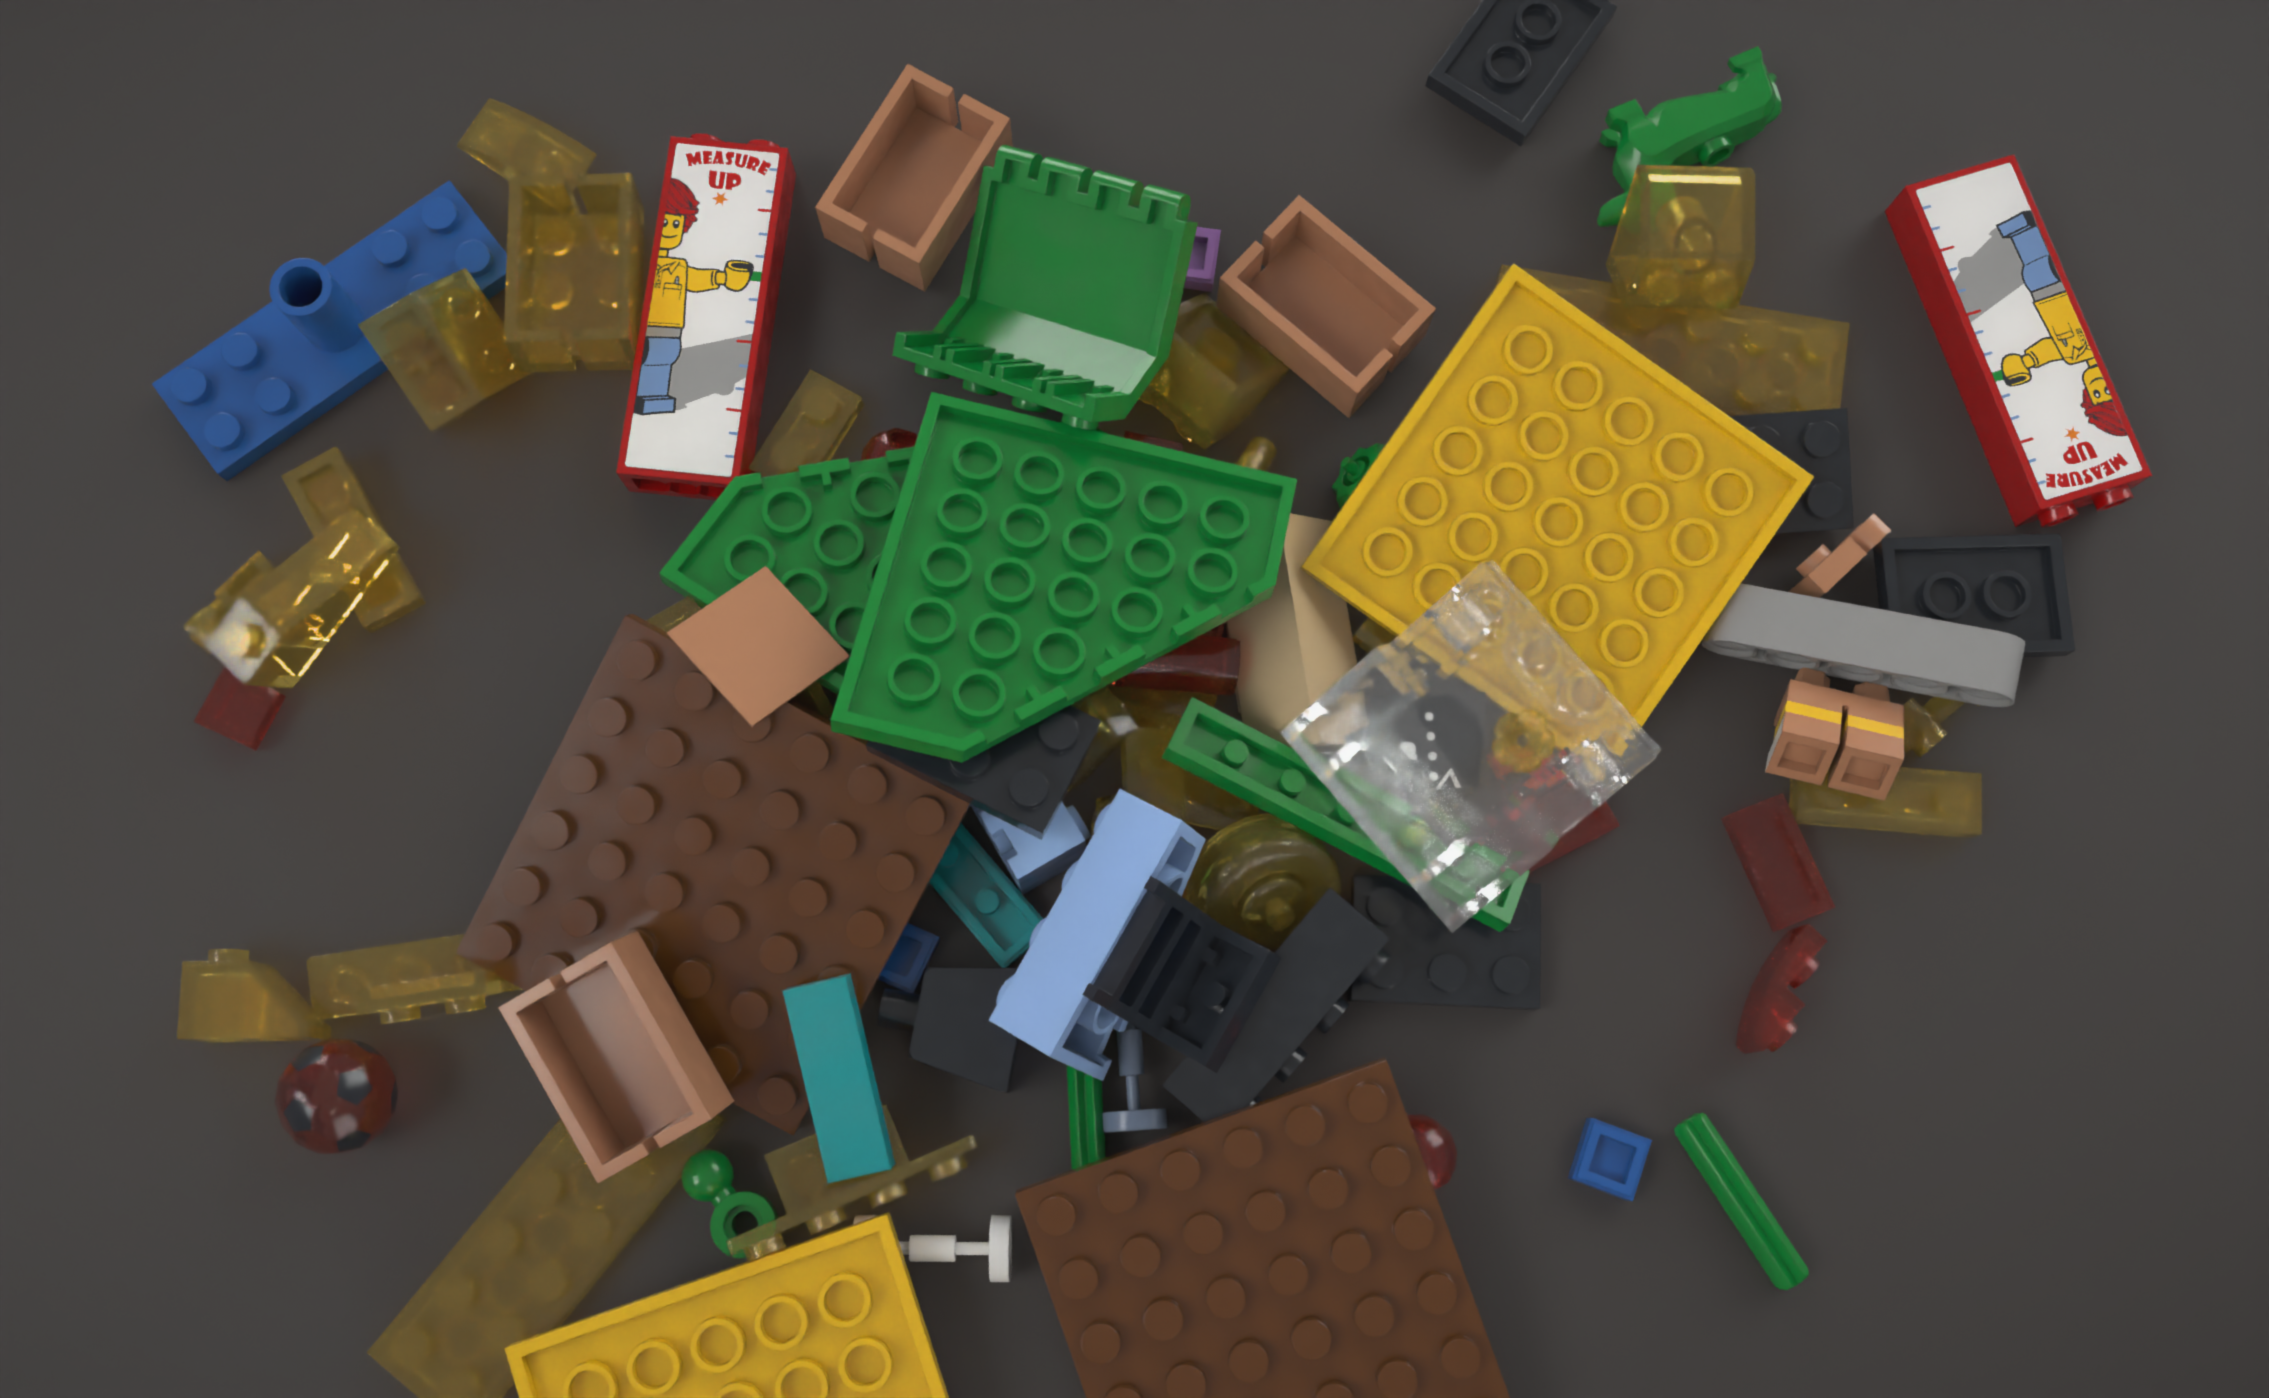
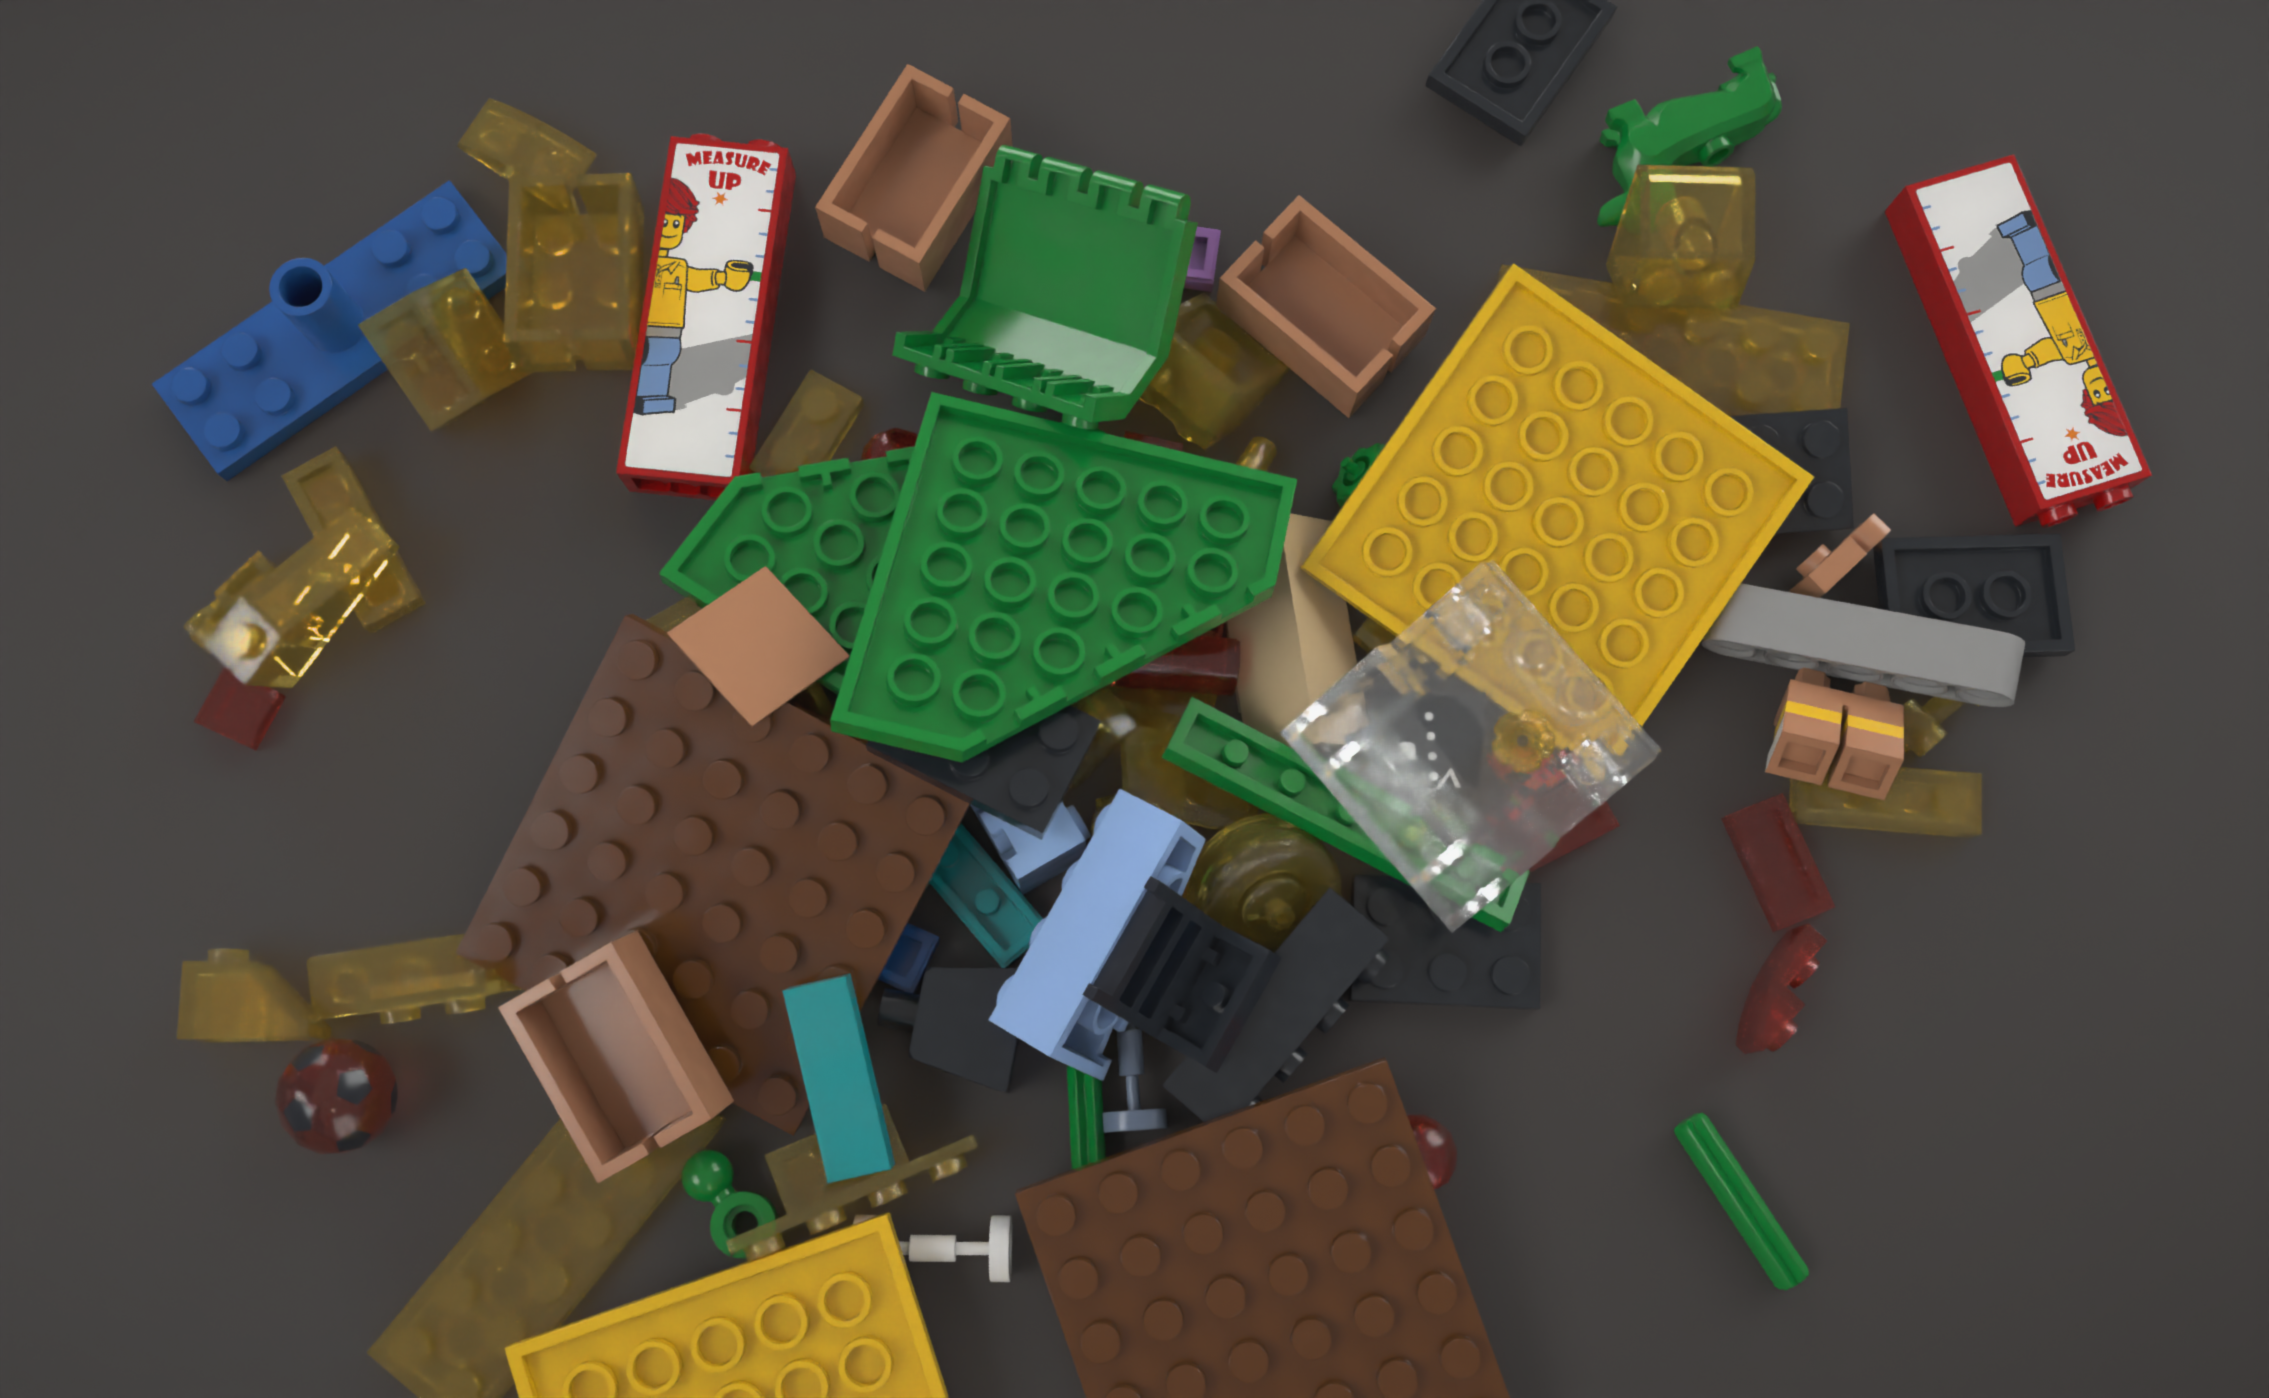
(1609, 1159): blue tile -> none

